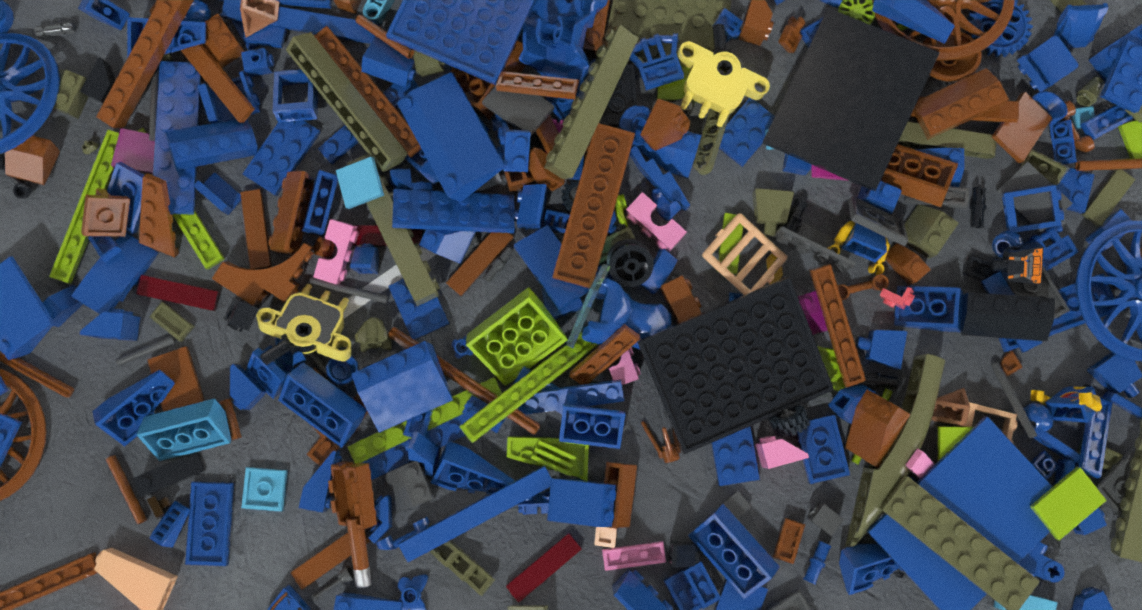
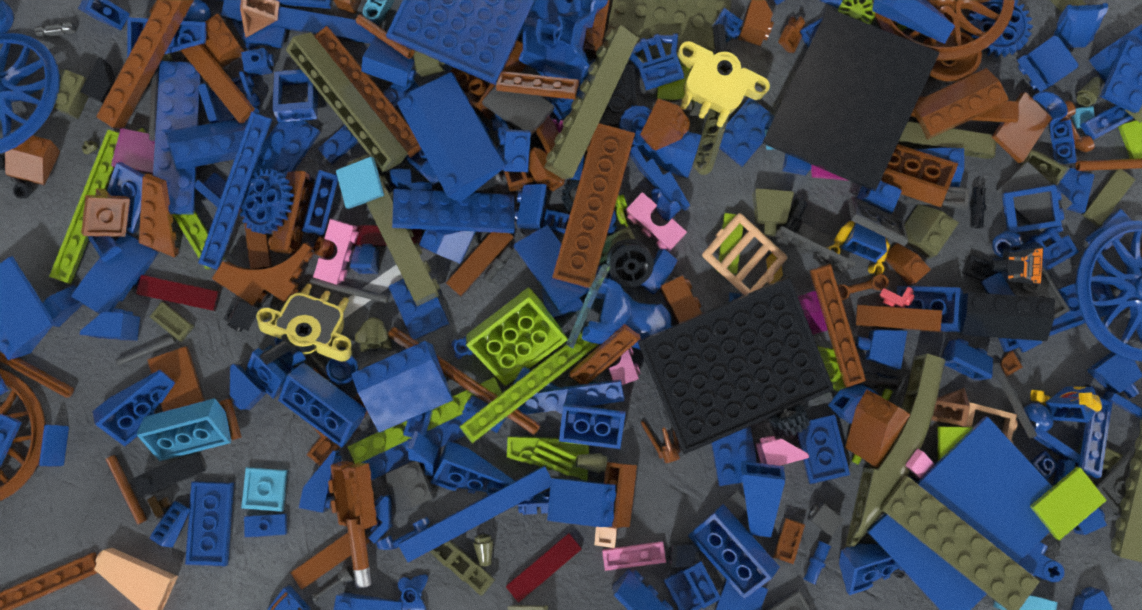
(54, 445): none -> blue slope
(235, 190): none -> blue tile
(265, 525): none -> blue plate
(266, 201): none -> blue gear
(483, 546): none -> olive cone
(592, 462): none -> olive cone
(763, 492): none -> blue slope
(899, 318): none -> dark orange tile
(967, 360): none -> blue slope

